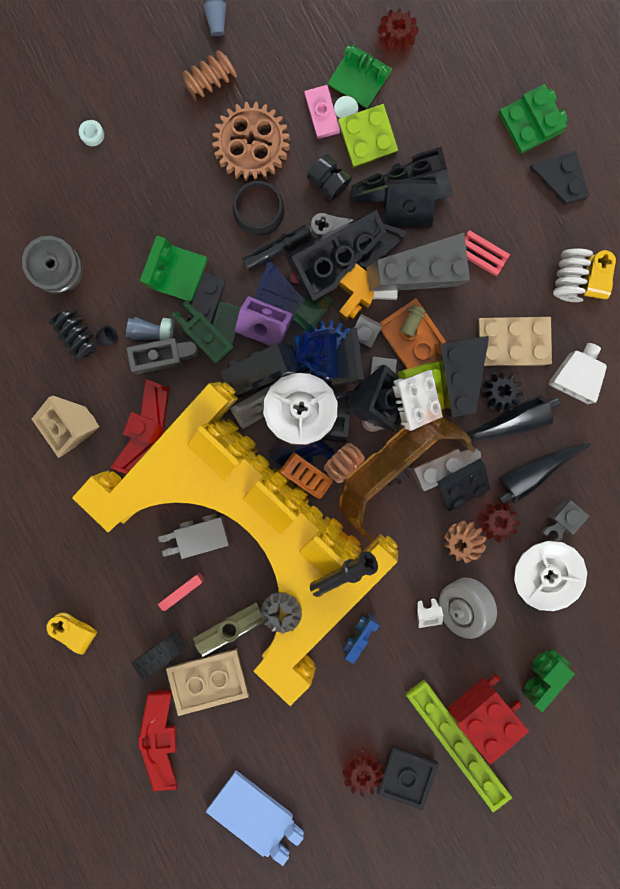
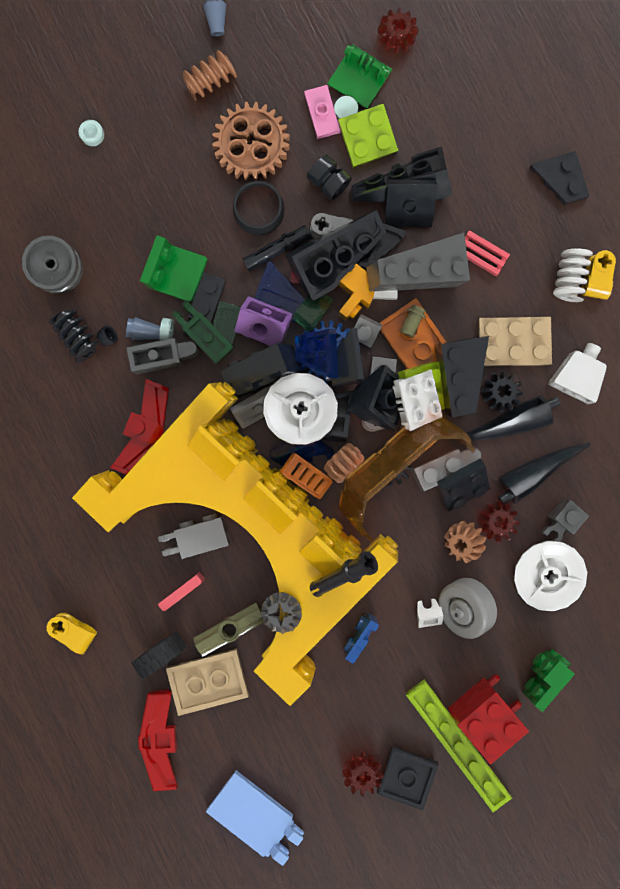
(64, 424): tan slope -> none
(533, 119): green plate -> none

